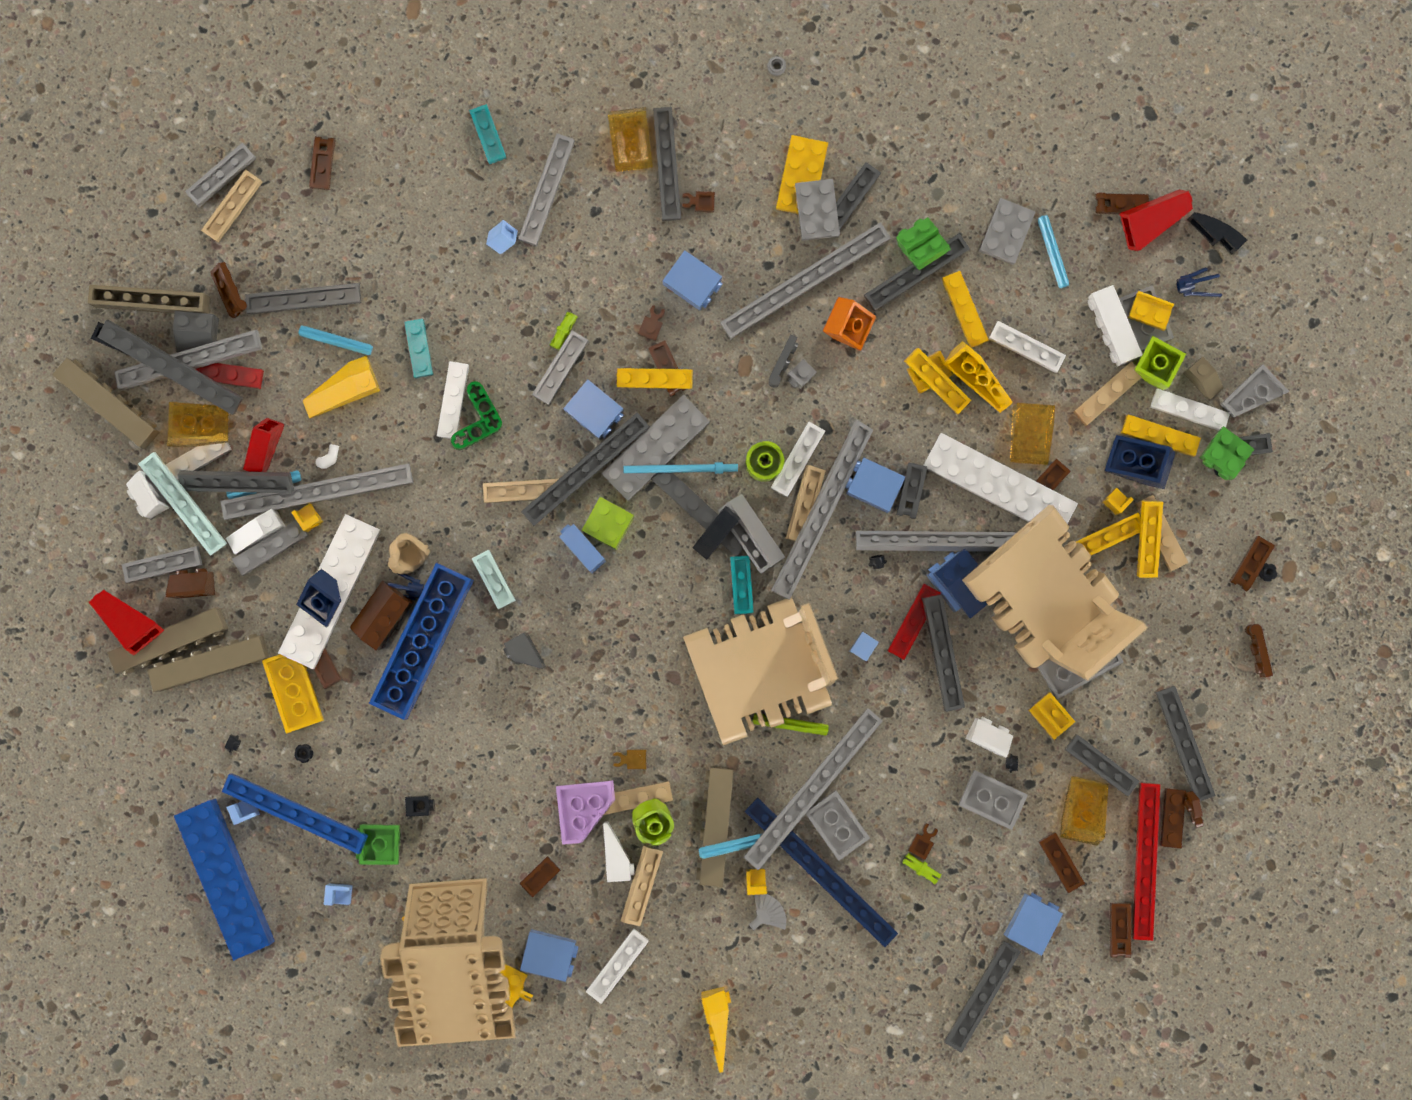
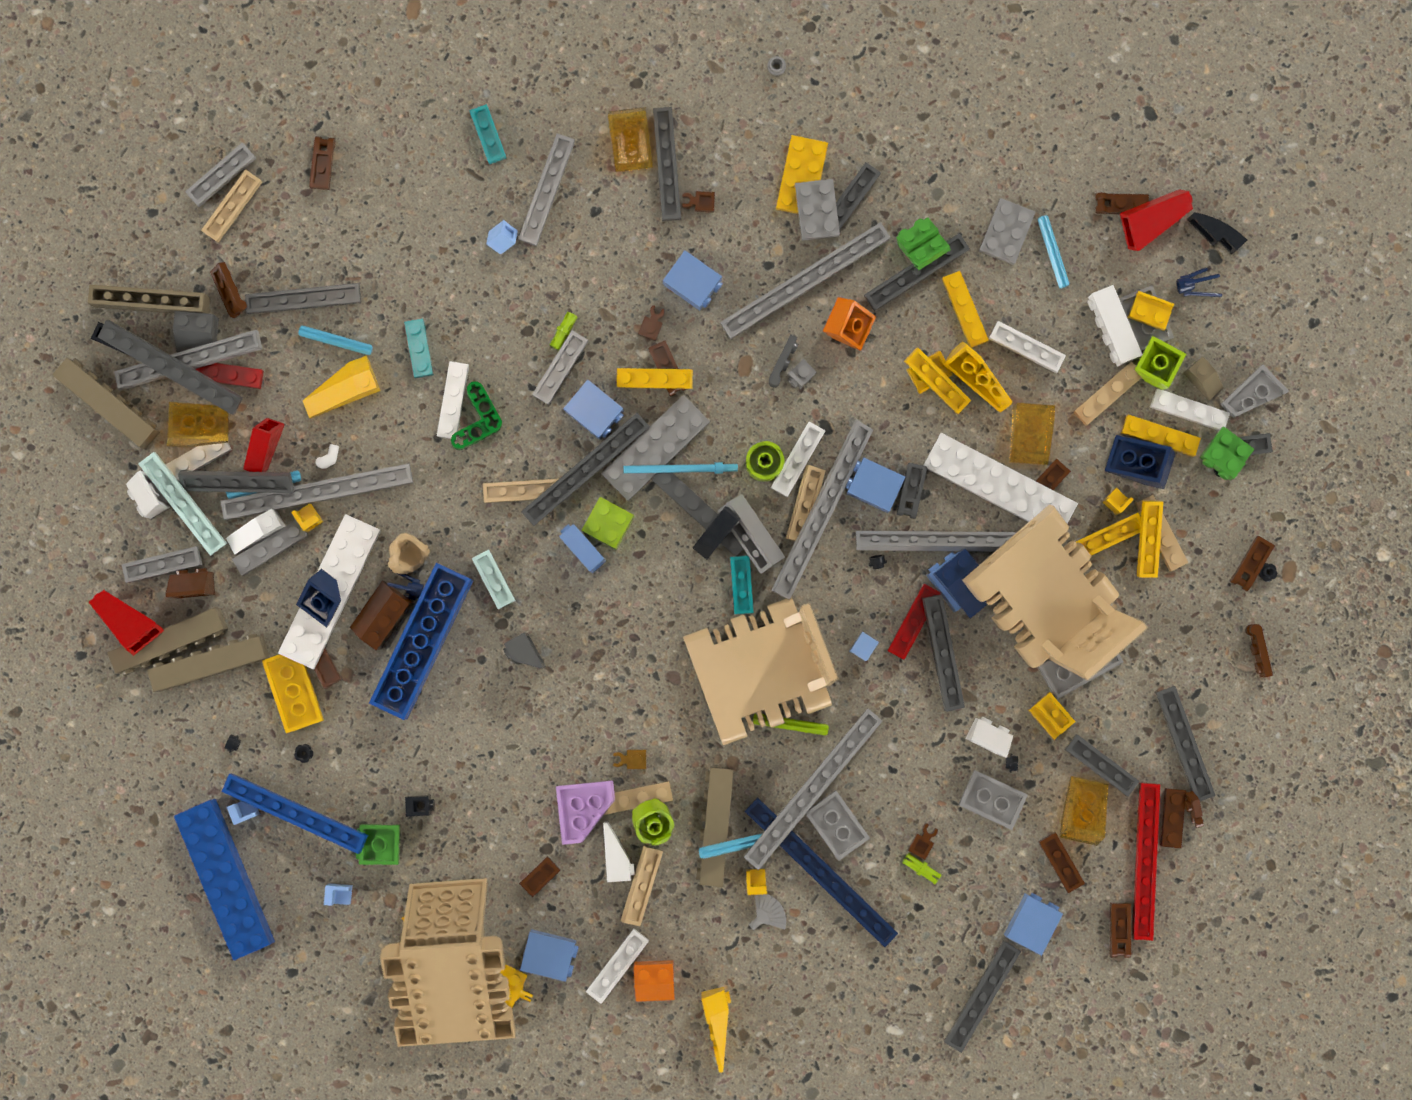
(654, 980): none -> orange slope

